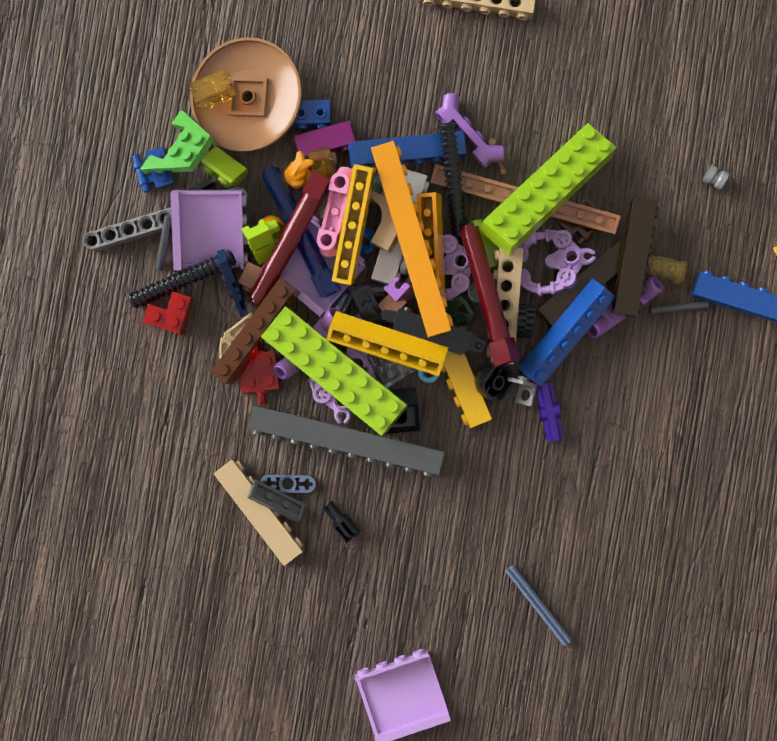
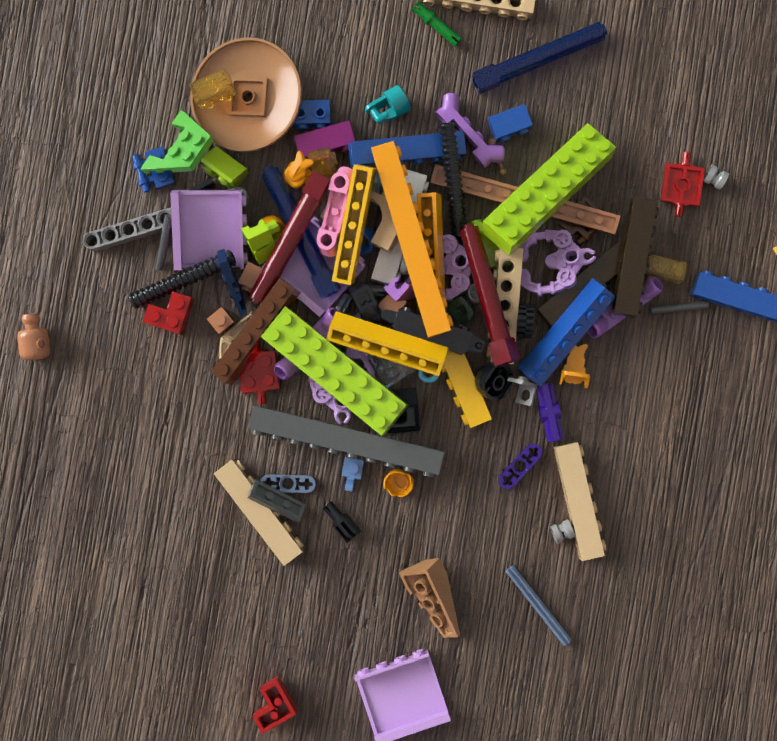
(33, 341): none -> nougat piece
(221, 320): none -> nougat brick
(278, 708): none -> red brick
(352, 470): none -> medium blue plate
(395, 100): none -> teal piece
(398, 482): none -> light orange hair
(432, 588): none -> medium nougat wedge
(437, 24): none -> green pin
(494, 75): none -> clear blue brick
(510, 123): none -> blue brick
(526, 452): none -> dark purple beam
(562, 531): none -> light grey wheel
(574, 370): none -> light orange hair
(579, 501): none -> tan brick
(682, 184): none -> red plate

